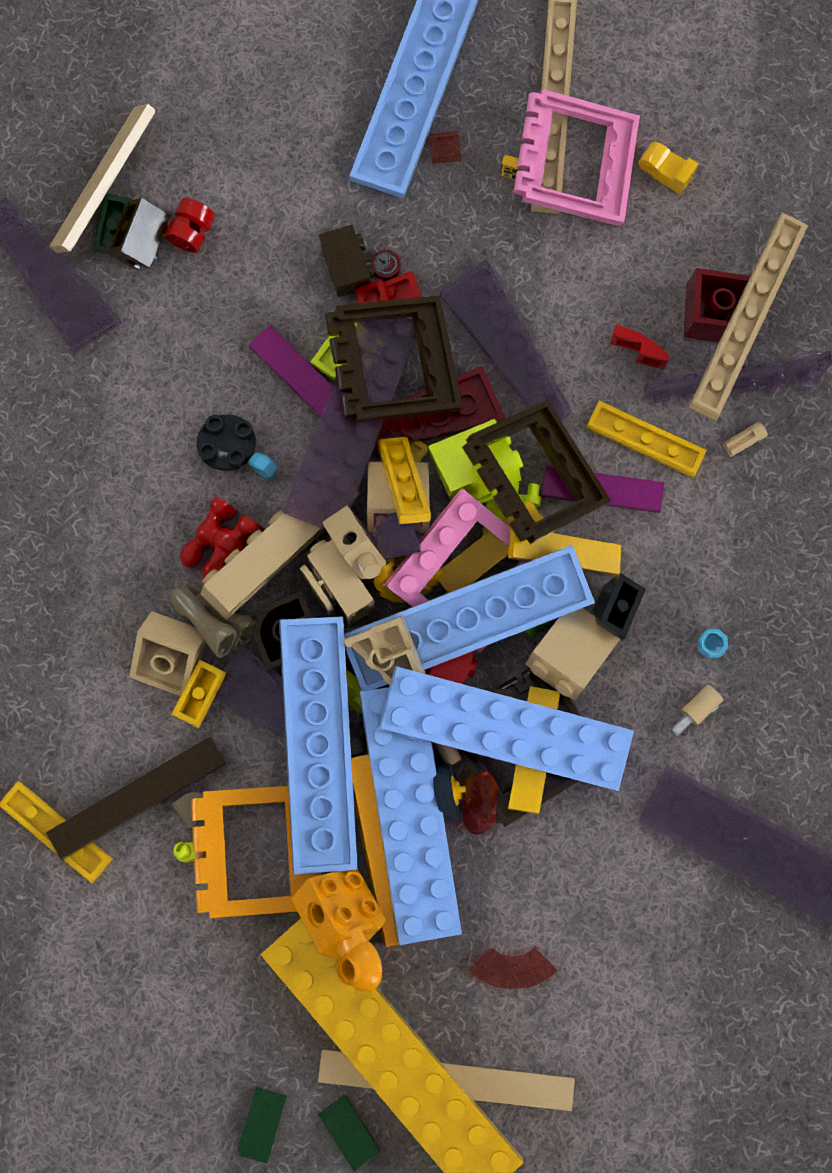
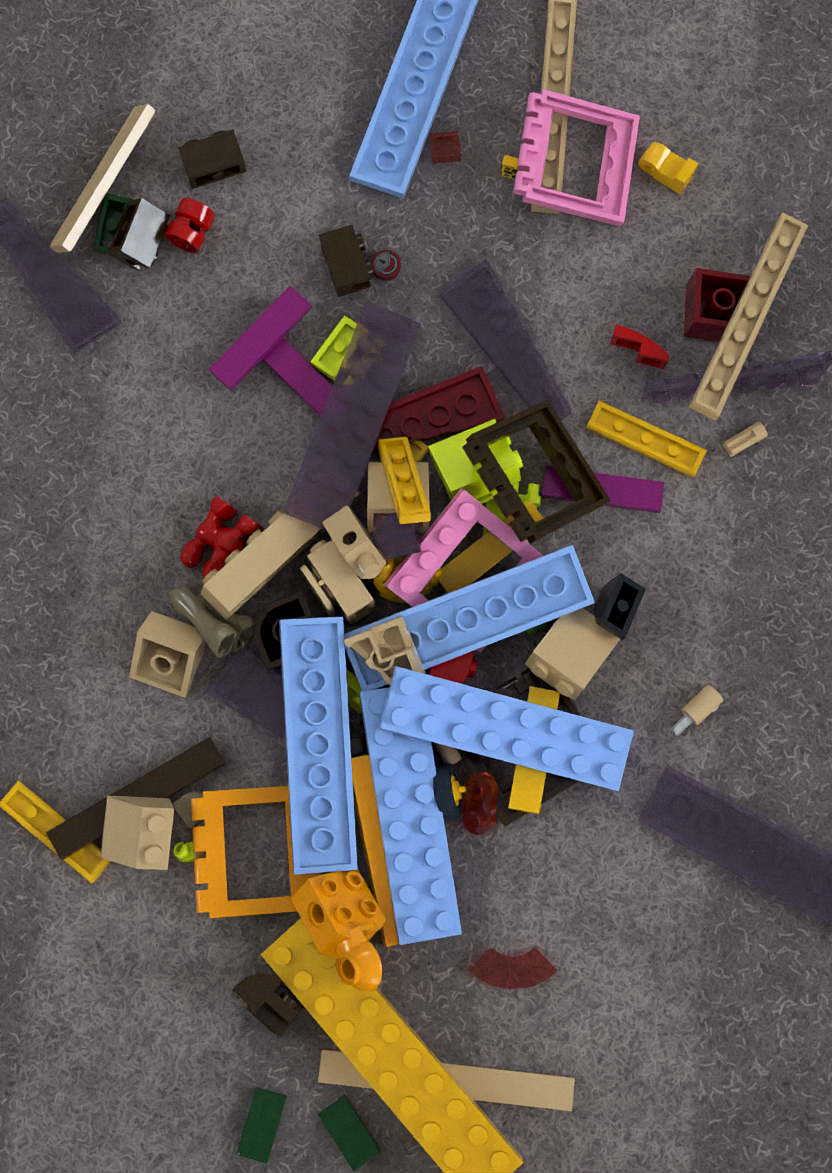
(137, 831): none -> tan slope
(199, 693): yellow slope -> none
(212, 158): none -> dark brown brick
(226, 442): black dish -> none
(260, 338): none -> magenta tile
(263, 465): medium azure tile -> none
(269, 1001): none -> dark brown brick
(400, 287): red slope -> none
(433, 351): dark brown hinge -> none
(592, 554): yellow tile -> none
(712, 643): medium azure tile -> none

